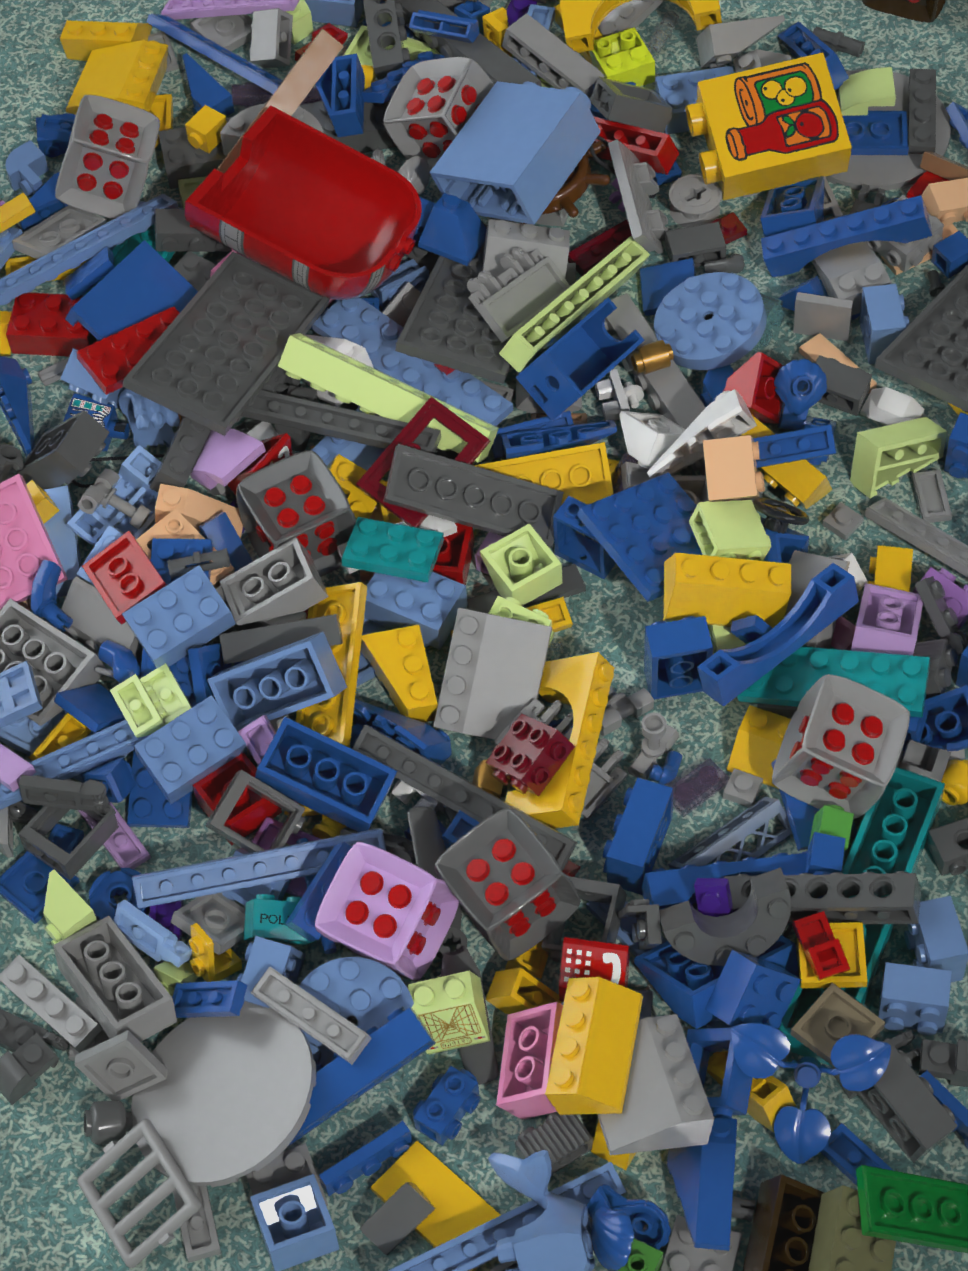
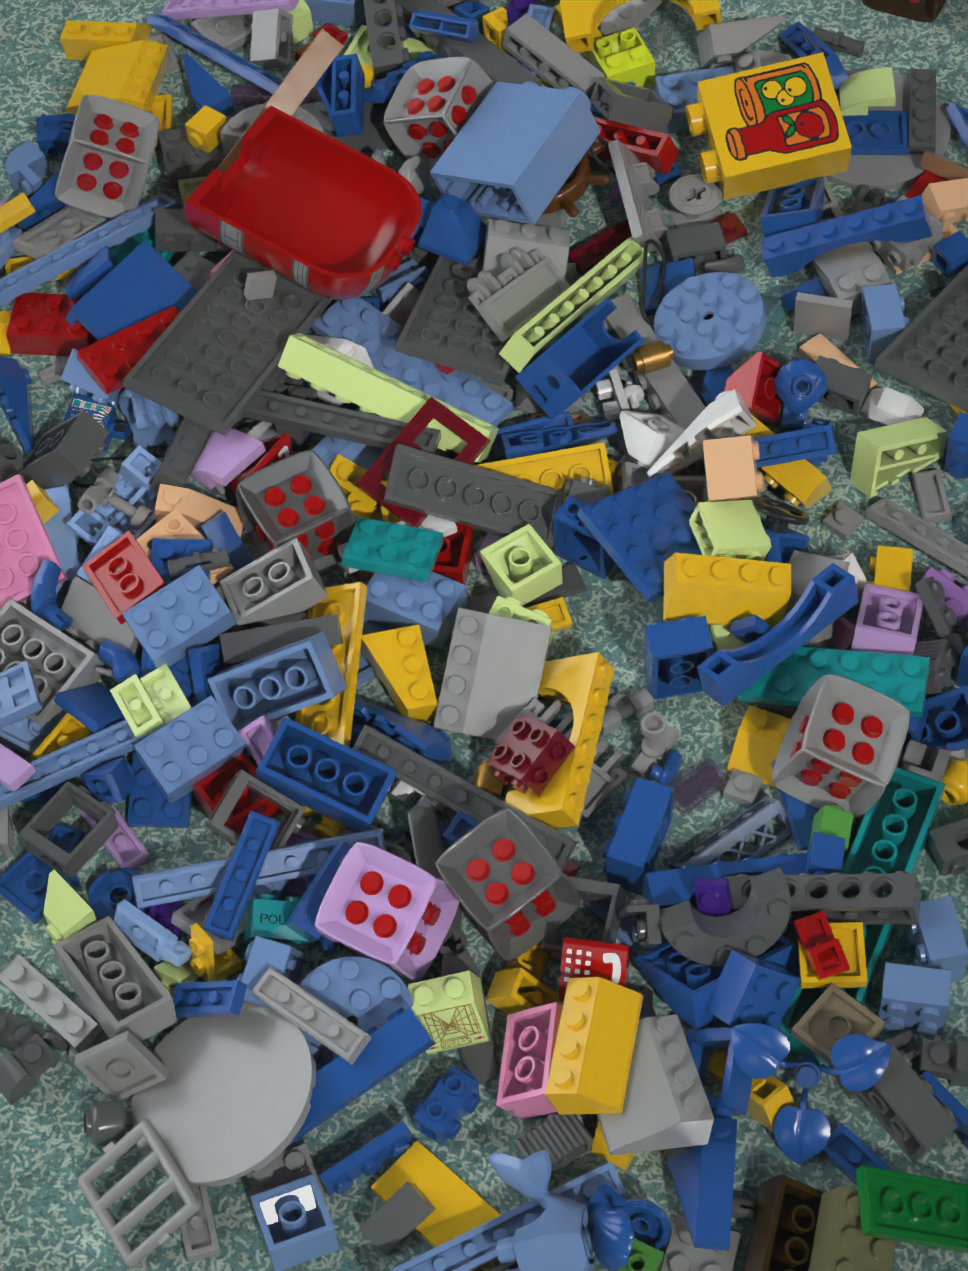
(21, 813): dark grey arm -> none
(63, 793): dark grey hinge -> none
(241, 876): none -> blue tile
(260, 285): none -> light grey tile
(585, 490): none -> dark grey brick
(644, 271): none -> black piece

